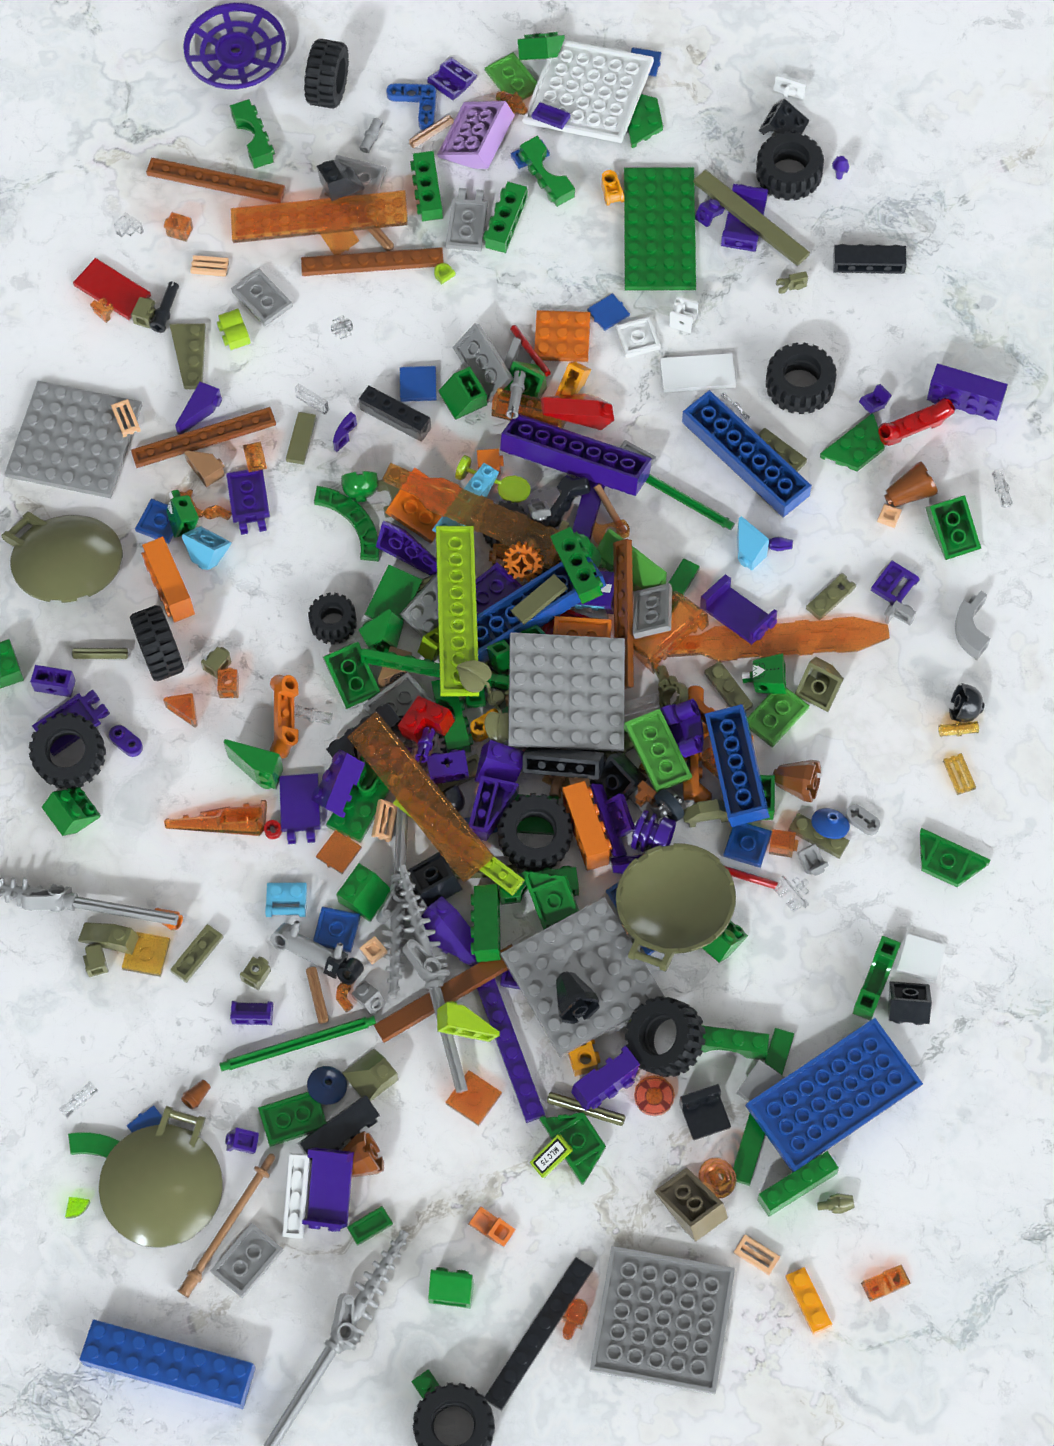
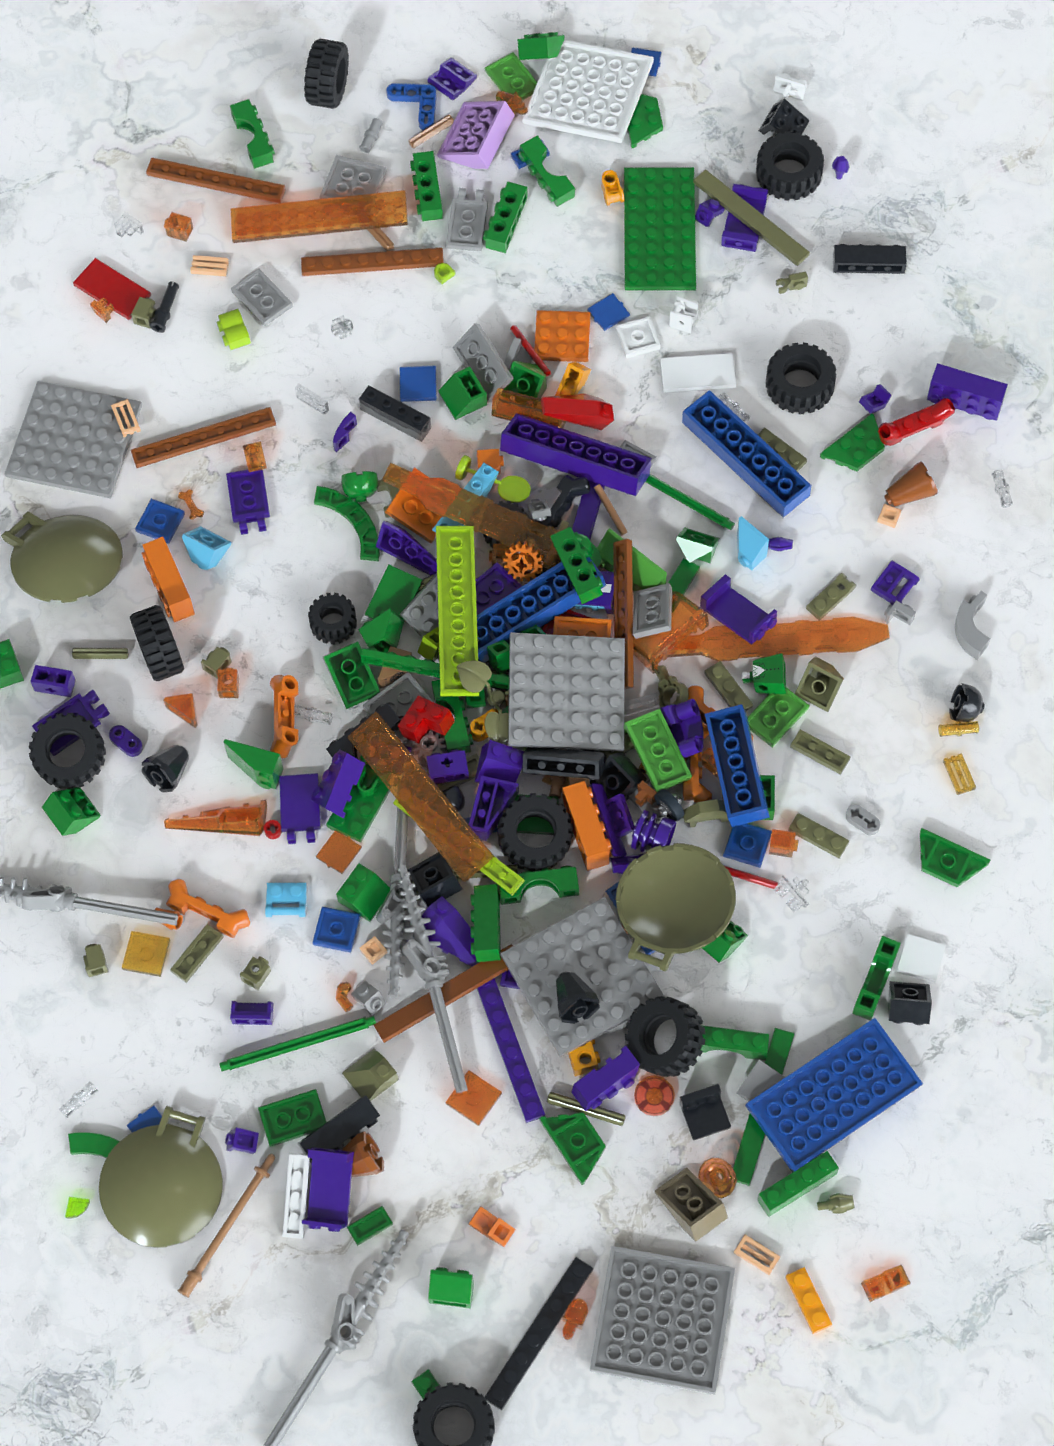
(109, 936): olive slope -> none
(166, 767): none -> black cone
(167, 1364): blue brick -> none
(181, 513): green torso -> none
(190, 349): olive wing -> none
(195, 1095): dark orange cone -> none
(201, 405): dark purple slope -> none
(205, 466): medium nougat slope -> none
(216, 511): clear orange arm -> none
(226, 923): none -> orange plate
(232, 41): dark purple dish -> none
(246, 1260): light grey plate -> none
(301, 438): olive tile -> none
(317, 995): medium nougat axle -> none
(325, 1093): dark blue dish -> none
(333, 962): light grey piece -> none
(338, 179): black slope -> none
(339, 235): clear orange piece -> none
(377, 821): light nougat tile -> none
(425, 744): dark purple pin -> none
(463, 1022): lime slope -> none
(517, 389): light grey pin -> none
(538, 599): olive tile -> none
(550, 115): dark purple tile -> none
(550, 896): green wing -> none
(551, 1156): tile -> none
(600, 530): clear orange piece -> none
(697, 545): none -> slope
(799, 779): dark orange cone -> none
(812, 860): light grey bracket -> none
(820, 752): none -> olive plate
(830, 823): blue dish -> none
(953, 527): green slope -> none

